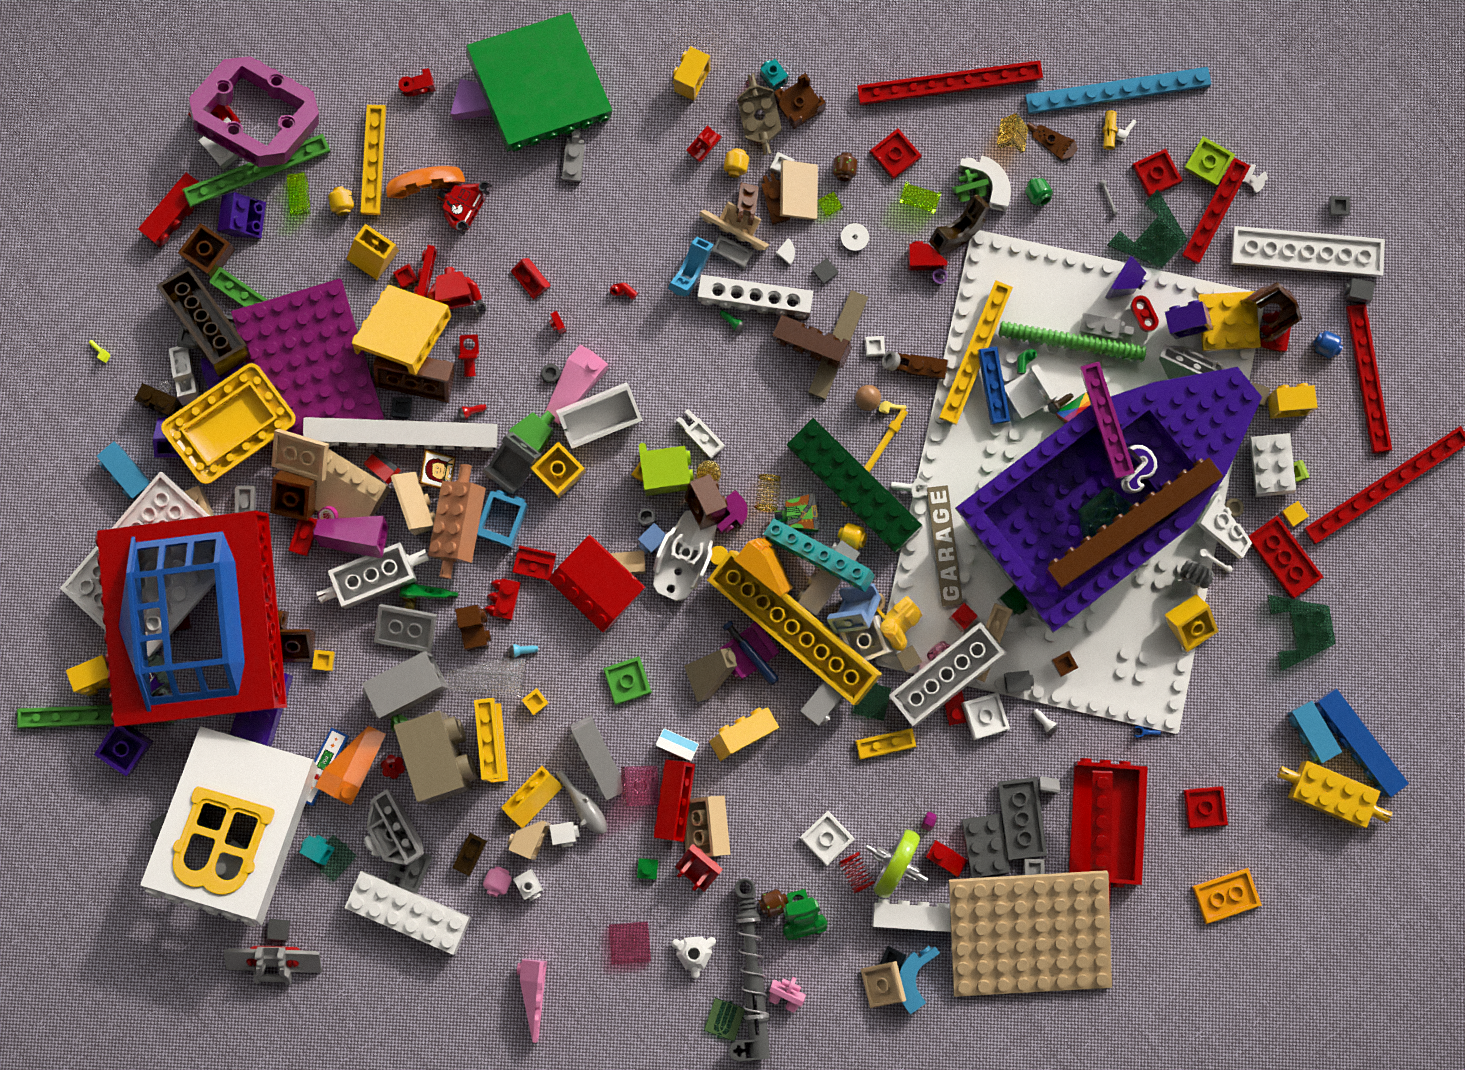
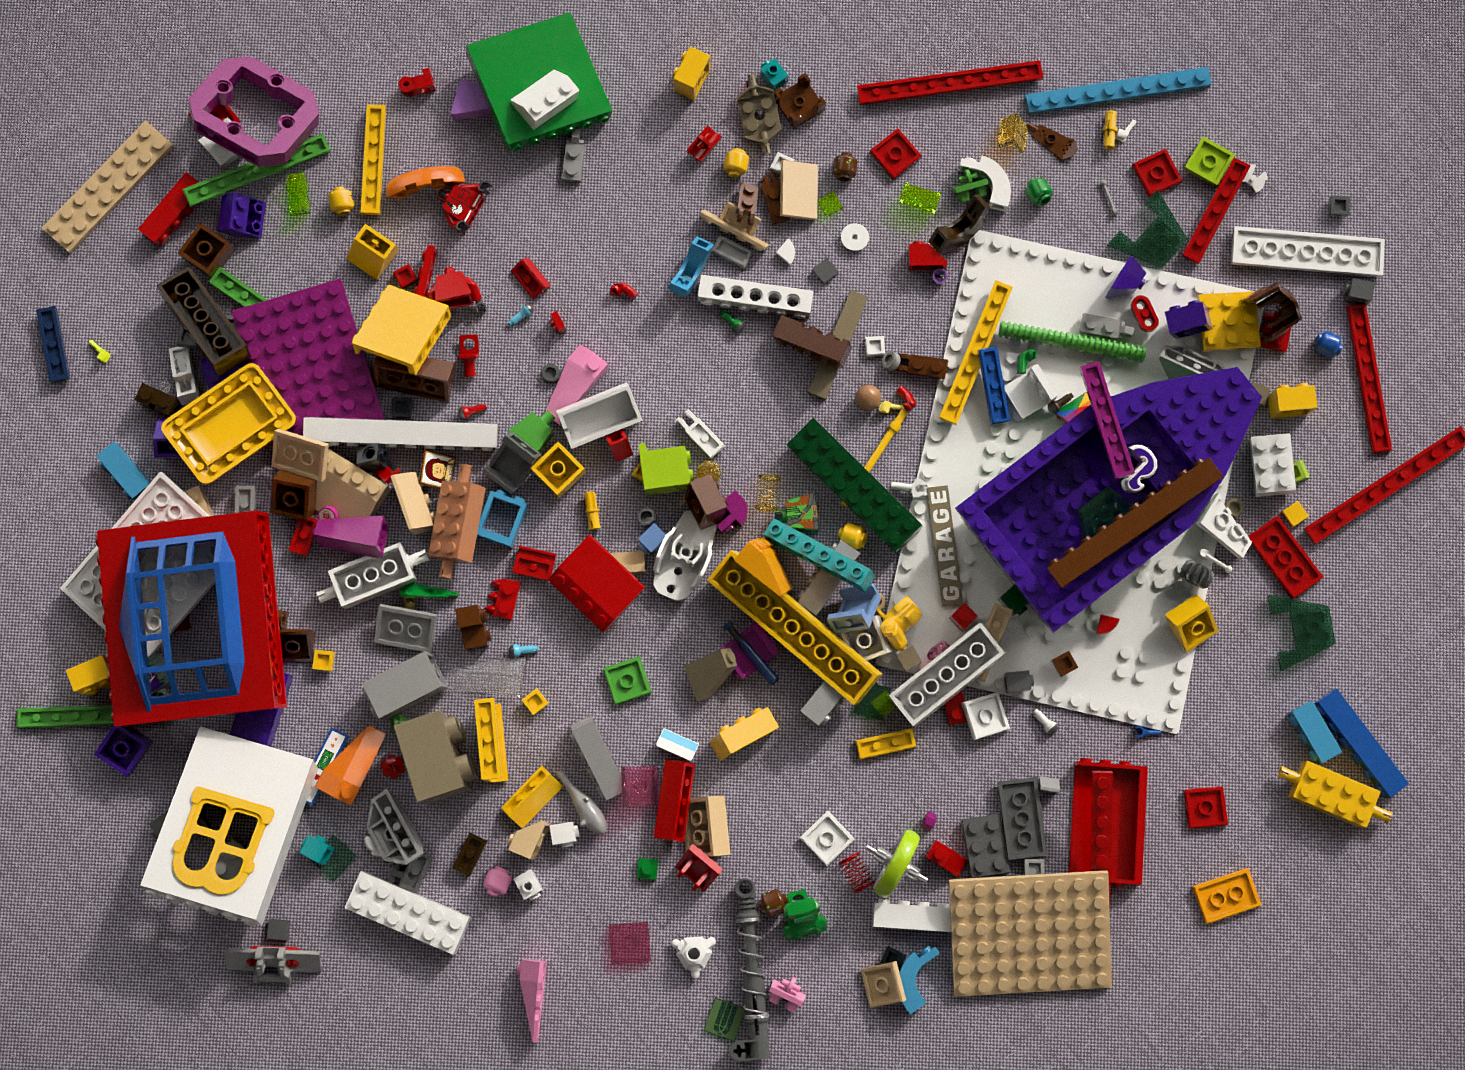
(53, 344): none -> dark blue plate
(107, 187): none -> tan plate
(372, 457): none -> black brick
(526, 311): none -> medium azure piece
(545, 98): none -> white slope
(592, 510): none -> yellow axle
(619, 445): none -> red brick
(718, 554): yellow tile -> none
(883, 704): none -> clear neon green tile
(908, 397): none -> red arm
(1106, 624): none -> red tile

